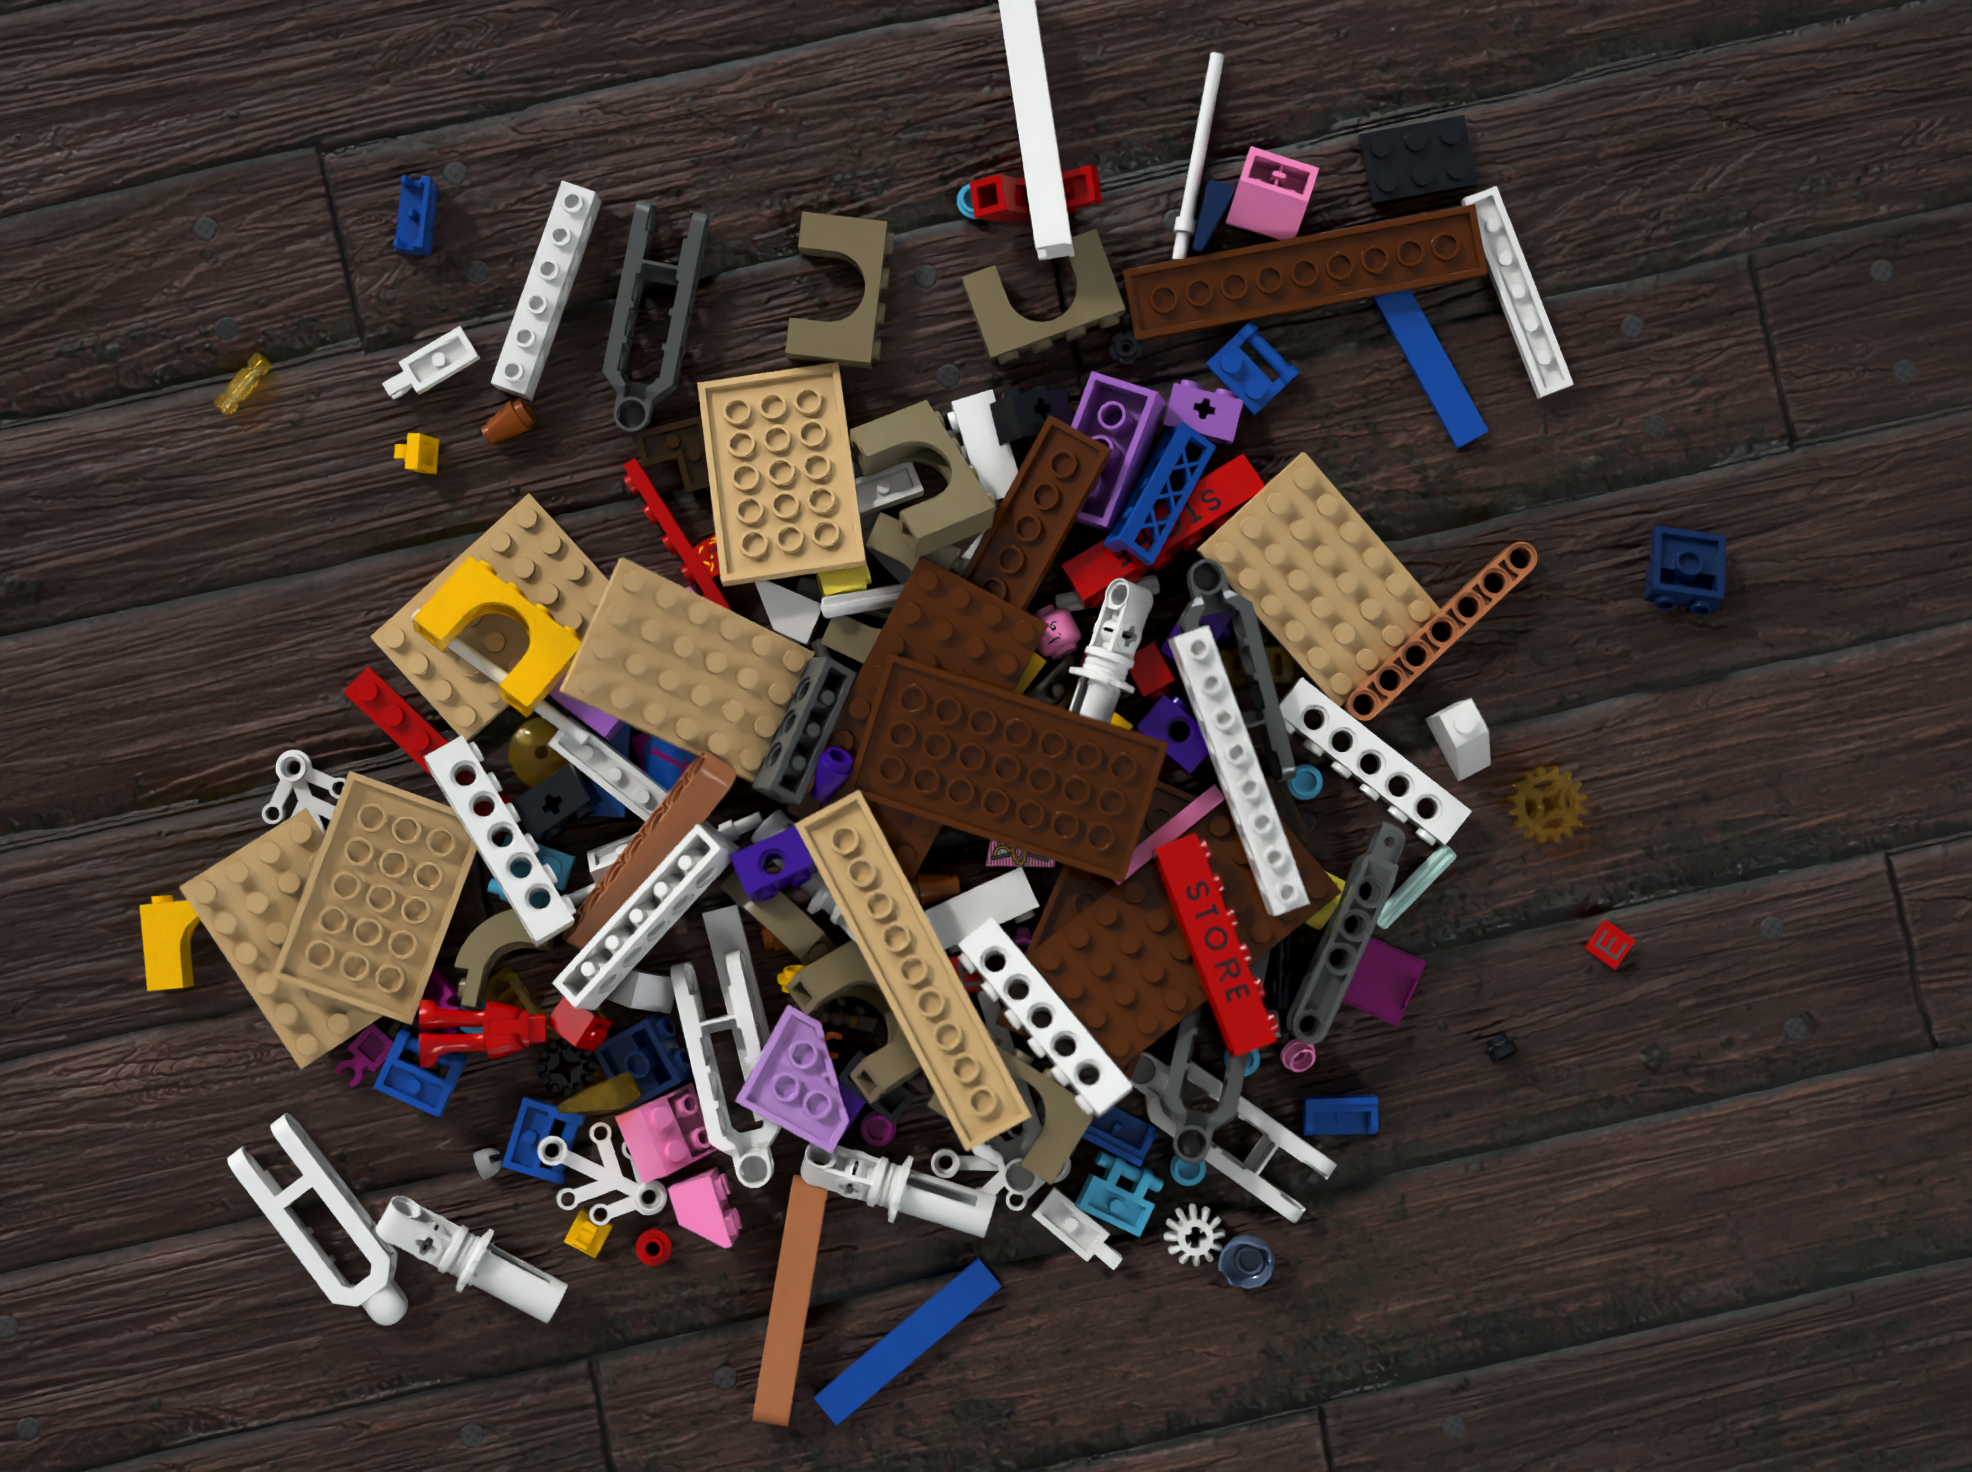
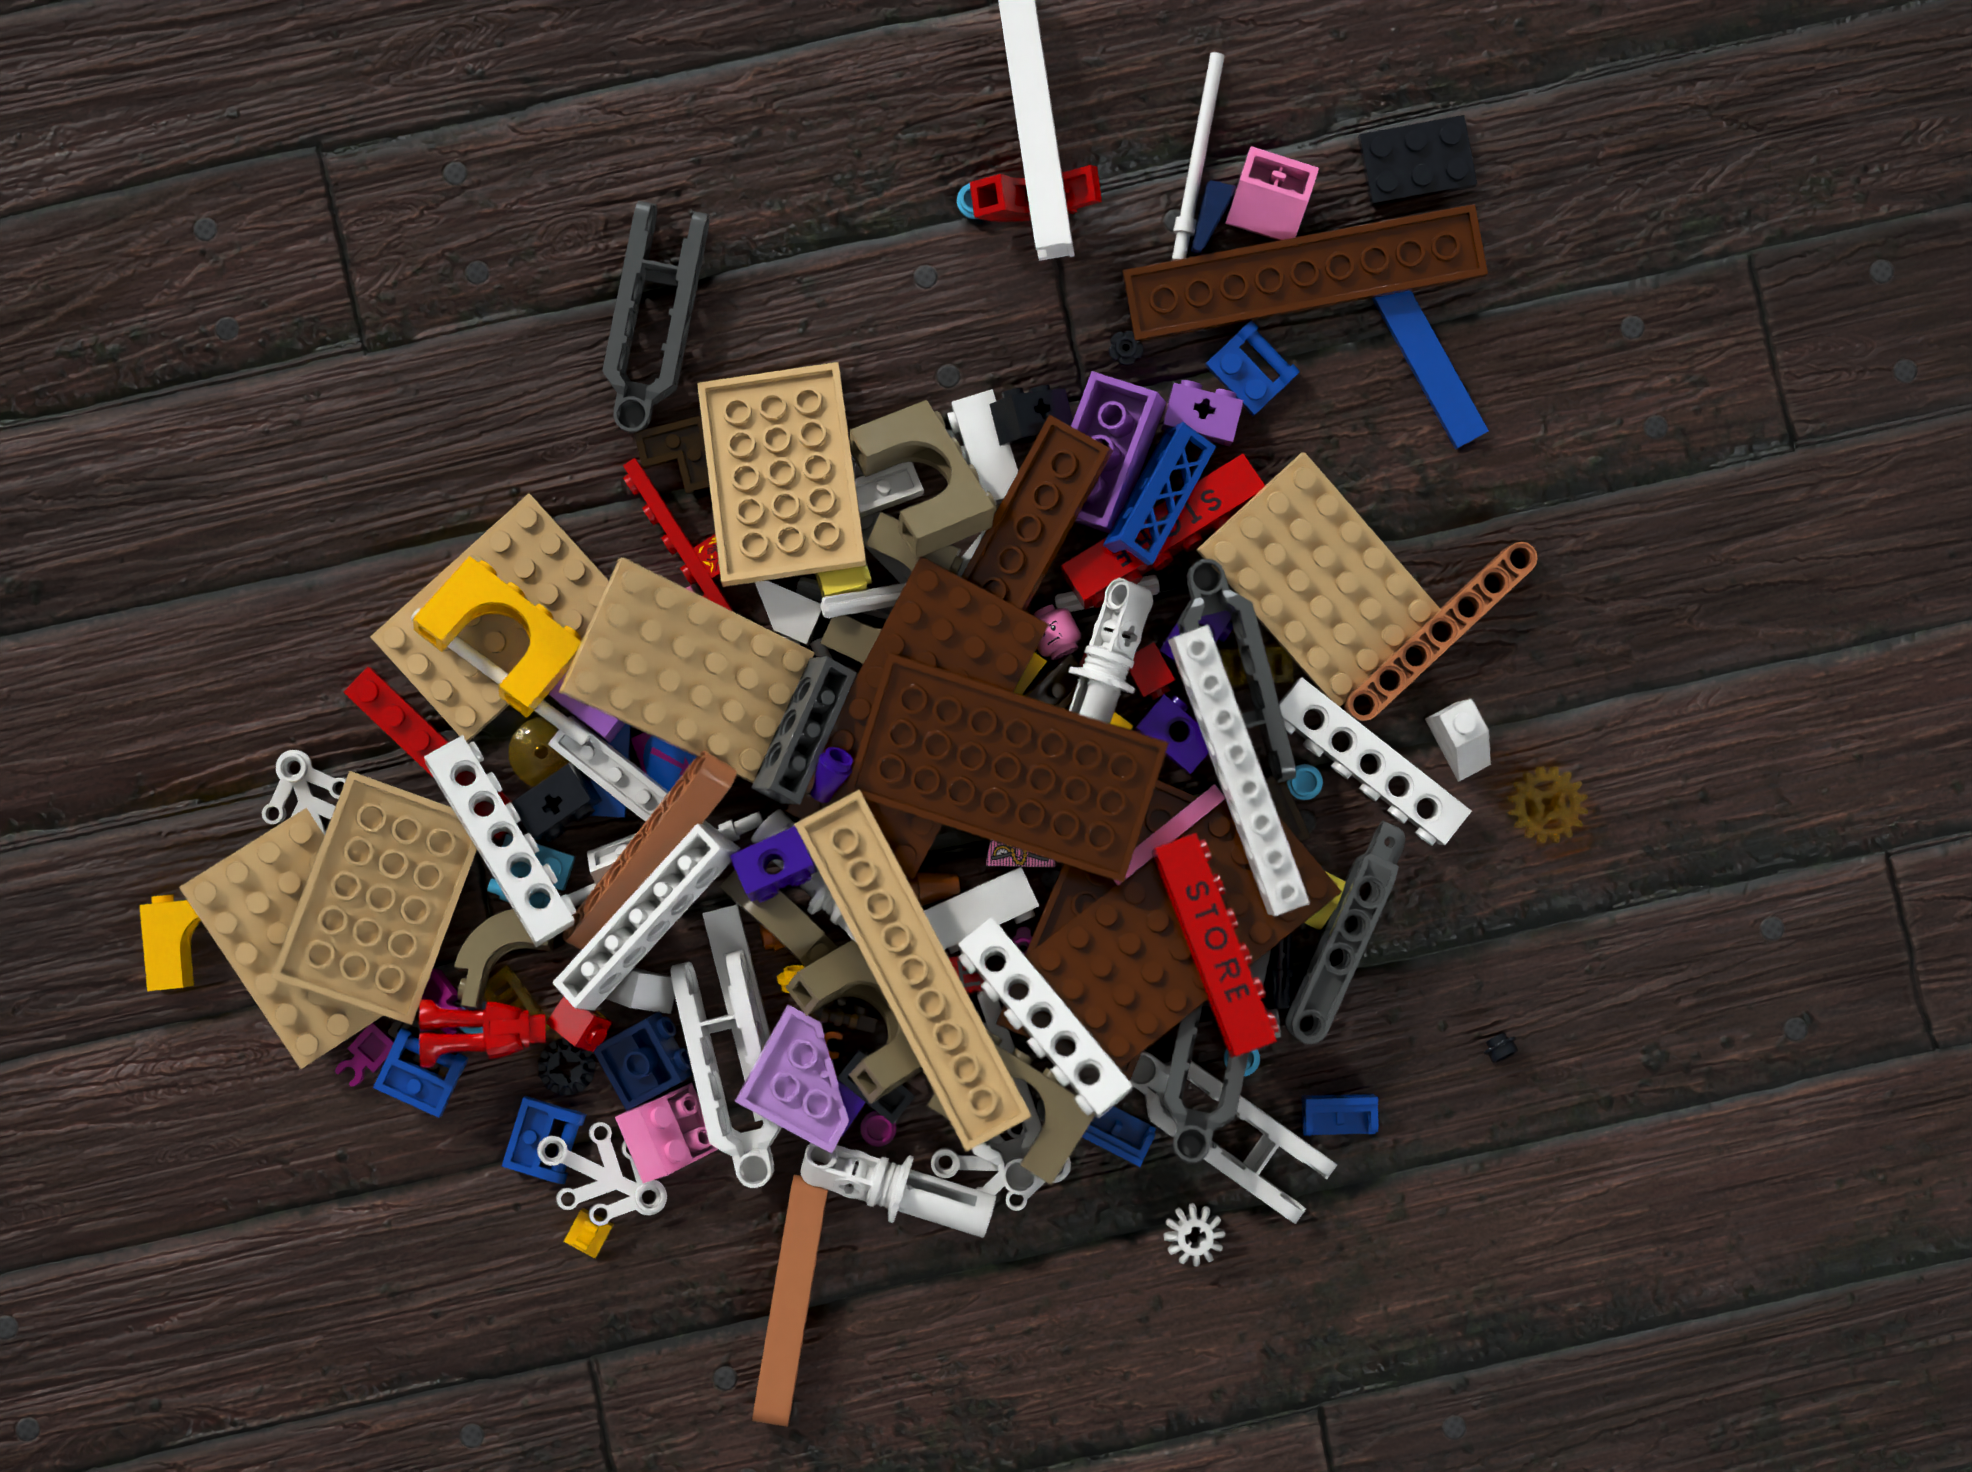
(242, 384): clear yellow axle -> none
(377, 1292): white piece -> none
(416, 216): blue hinge -> none
(419, 453): yellow tile -> none
(433, 364): white plate -> none
(470, 1258): white piece -> none
(486, 1164): light grey hinge -> none
(509, 421): dark orange cone -> none
(546, 290): white brick -> none
(609, 1094): clear yellow slope -> none
(661, 1239): red plate -> none
(704, 1207): bright pink slope -> none
(853, 338): dark tan arch -> none
(907, 1341): blue tile -> none
(1008, 333): dark tan arch -> none
(1076, 1228): white plate -> none
(1114, 1204): medium azure plate -> none
(1186, 1173): medium azure plate -> none
(1246, 1261): sand blue hair -> none
(1298, 1055): bright pink plate -> none
(1384, 981): magenta piece -> none
(1416, 885): light aqua axle -> none
(1519, 296): white plate -> none
(1609, 944): red tile -> none
(1686, 570): dark blue plate -> none

